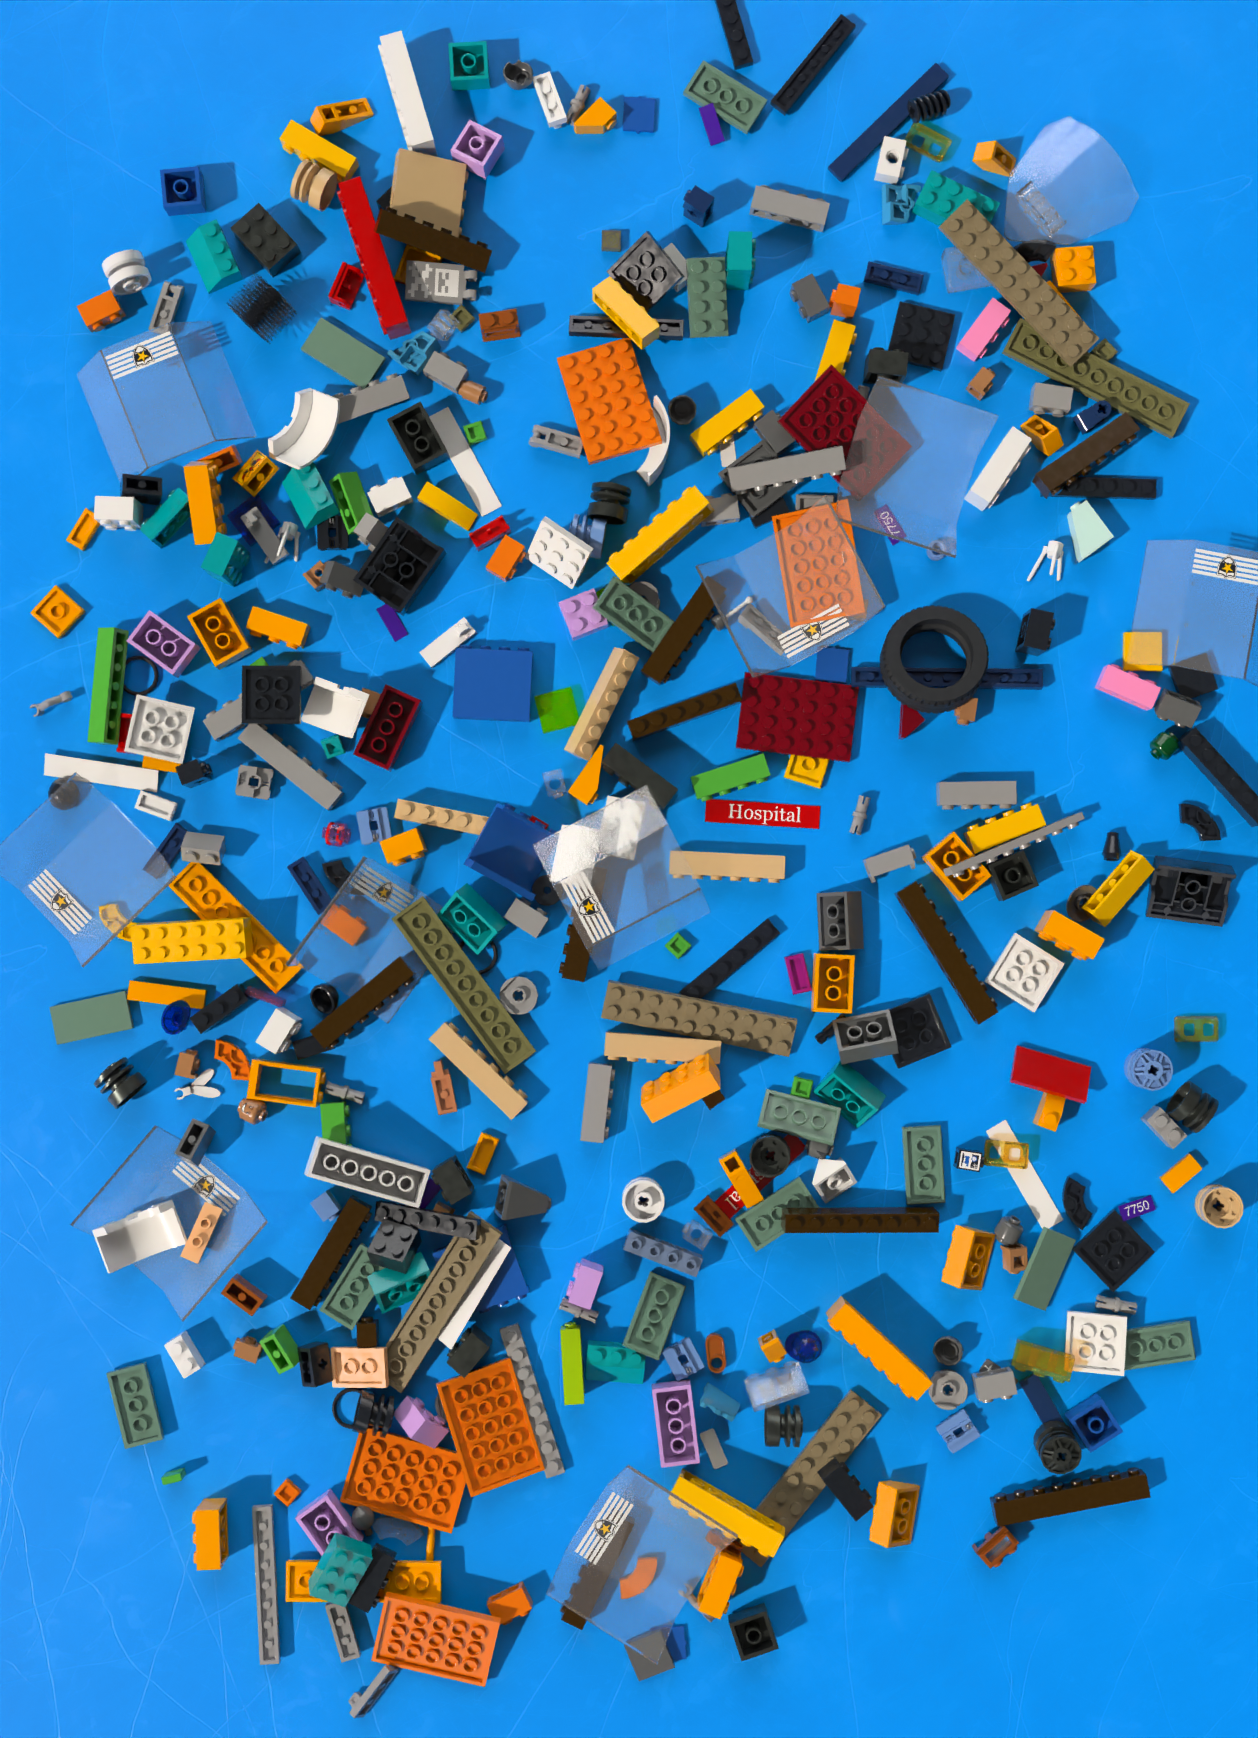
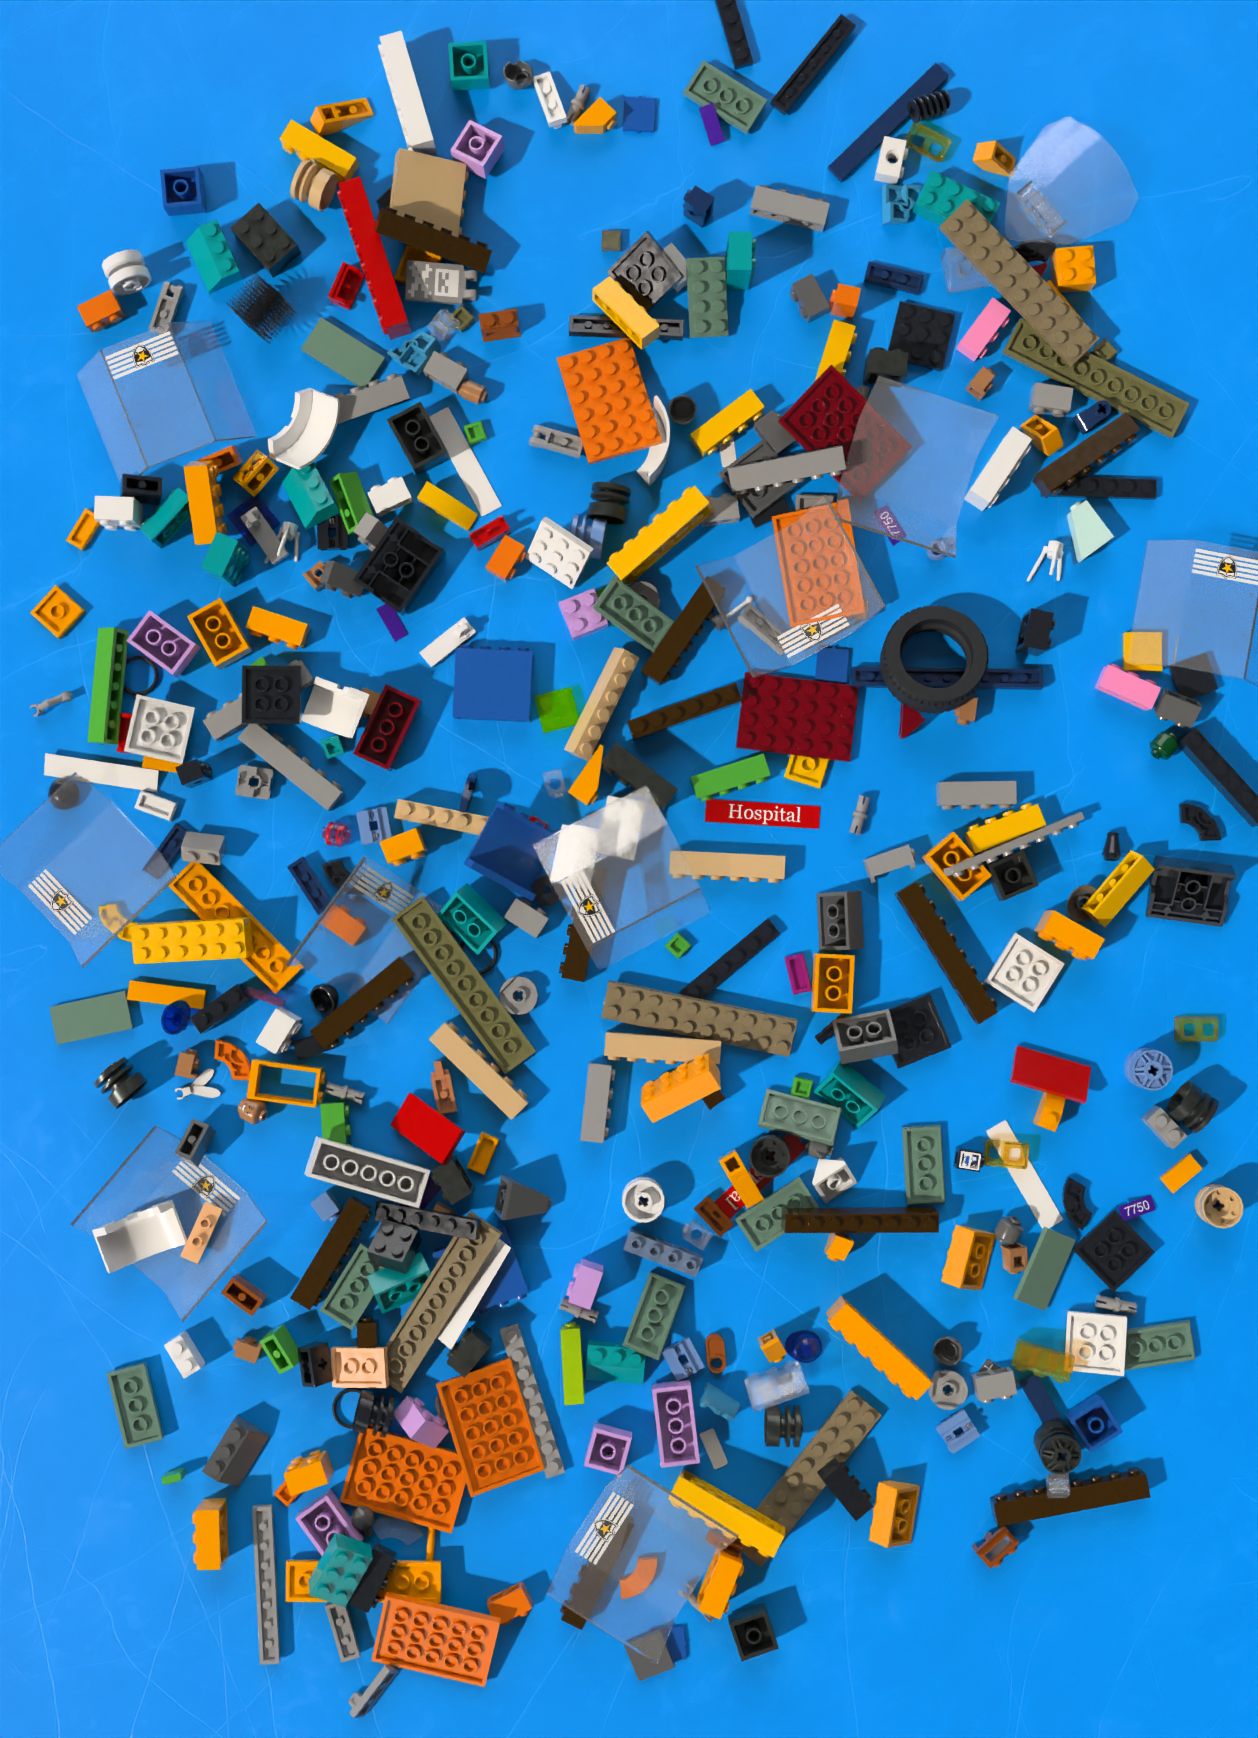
(235, 1452): none -> dark grey slope
(308, 1472): none -> light orange brick
(427, 1128): none -> red tile
(468, 793): none -> dark blue tile
(607, 1448): none -> lavender brick
(838, 1246): none -> light orange slope
(1057, 1485): none -> clear brick

